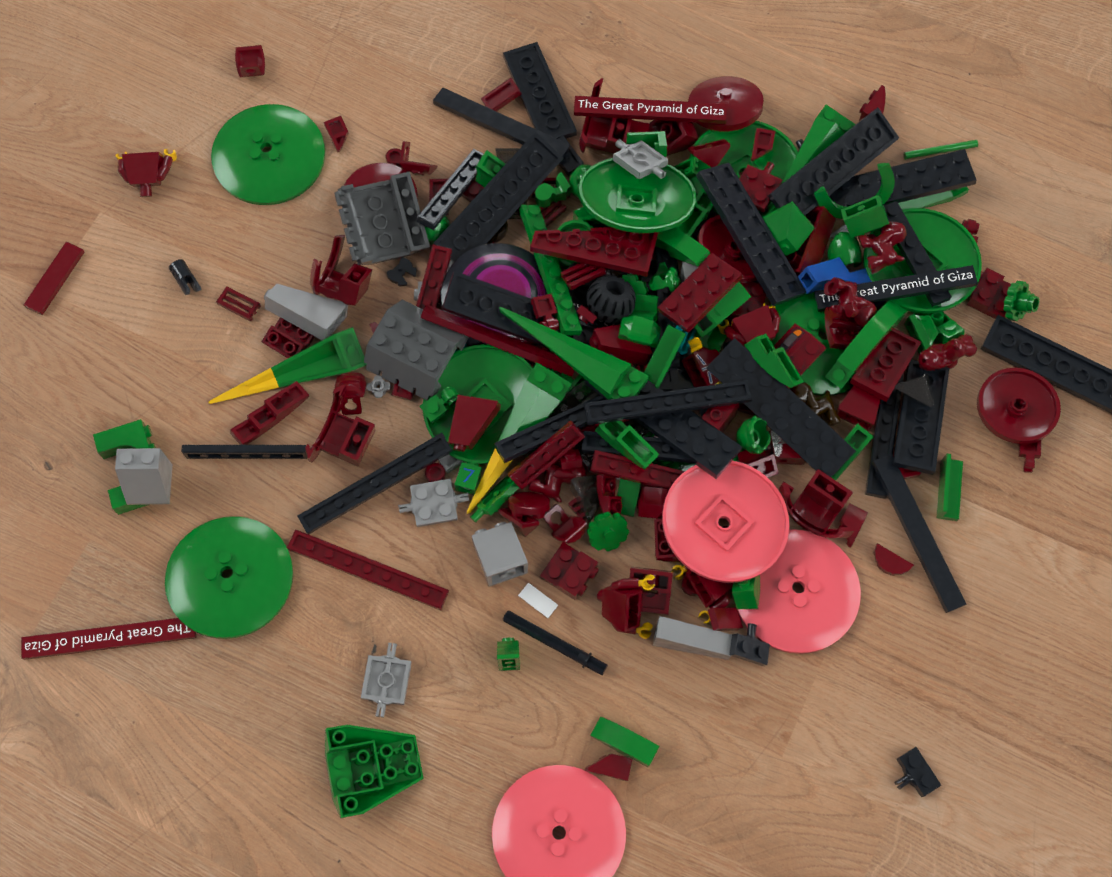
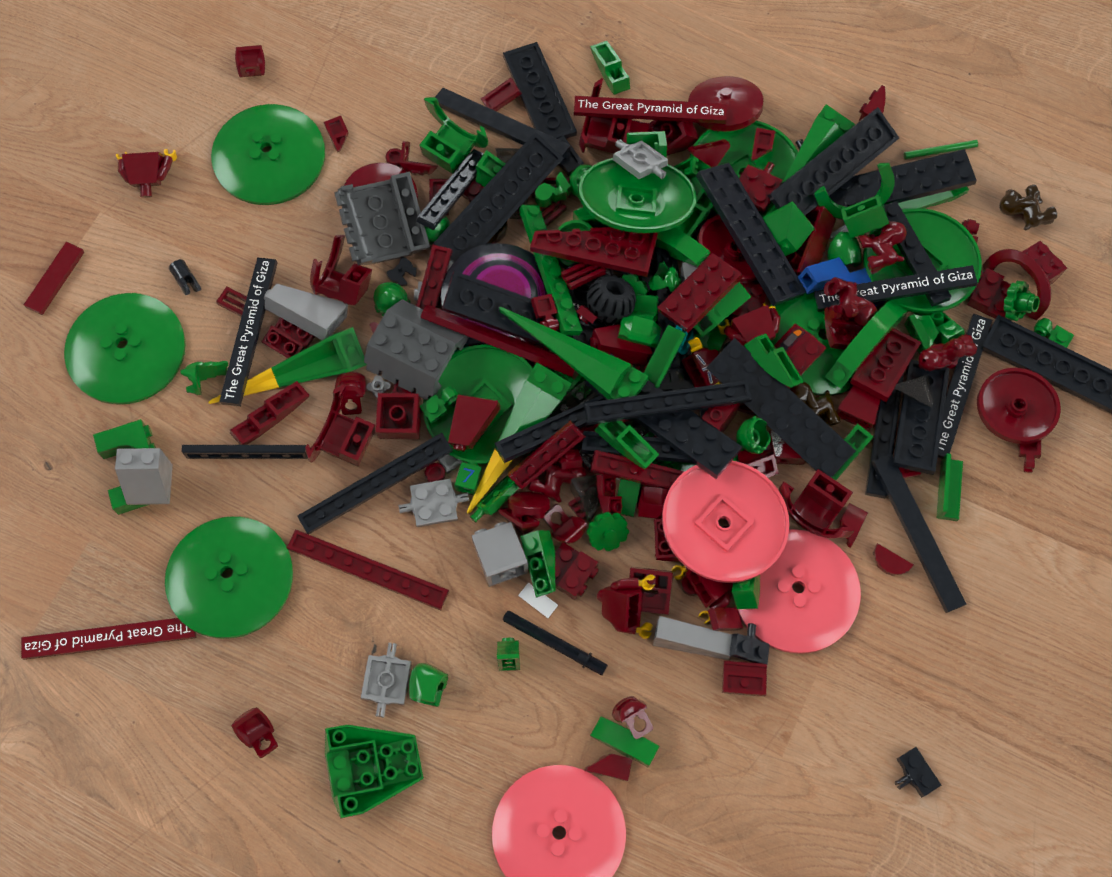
(128, 373): none -> green dish
(201, 371): none -> green hair
(248, 333): none -> black tile
(253, 728): none -> dark red piece
(388, 295): none -> green hair
(398, 416): none -> dark red brick
(427, 684): none -> green piece
(451, 142): none -> green piece
(541, 561): none -> green slope
(610, 67): none -> green slope
(627, 709): none -> dark red piece
(744, 678): none -> dark red plate
(961, 384): none -> black tile
(1015, 204): none -> dark brown animal
(1039, 264): none -> dark red piece
(1058, 334): none -> green plate

